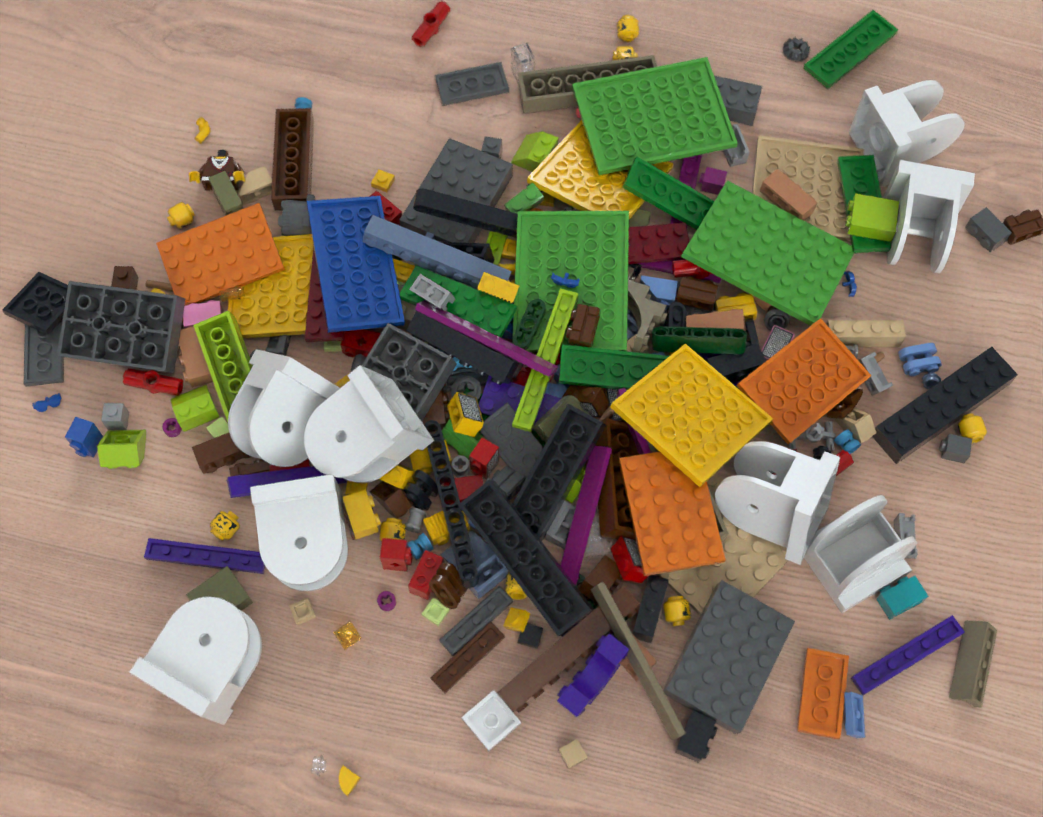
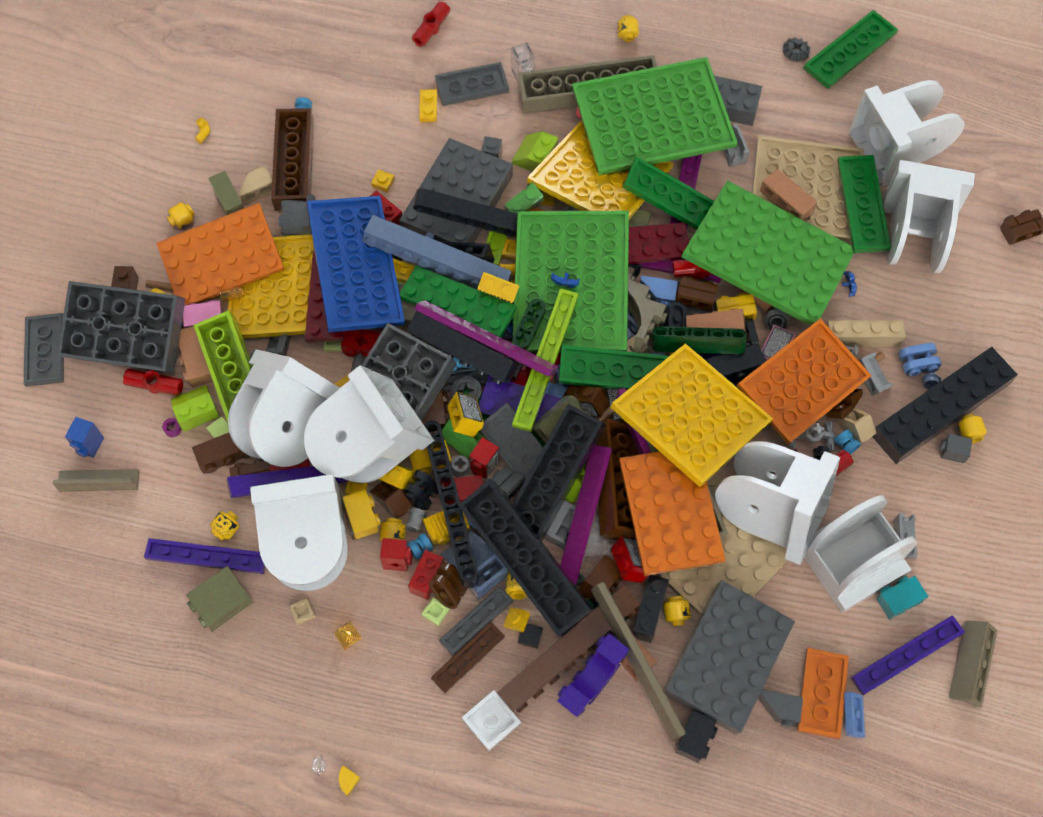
(39, 303): black plate -> none
(53, 401): blue piece -> none
(97, 480): none -> dark tan panel
(115, 416): light grey brick -> none
(122, 448): lime slope -> none
(203, 657): white piece -> none
(217, 165): torso -> none
(387, 607): magenta bush -> none
(428, 105): none -> yellow plate
(432, 292): light grey hinge -> none
(573, 753): tan tile -> none
(584, 325): reddish brown brick -> none
(624, 52): yellow head -> none
(712, 180): magenta brick -> none
(782, 707): none -> dark grey slope
(872, 217): lime brick -> none
(988, 229): dark grey brick -> none

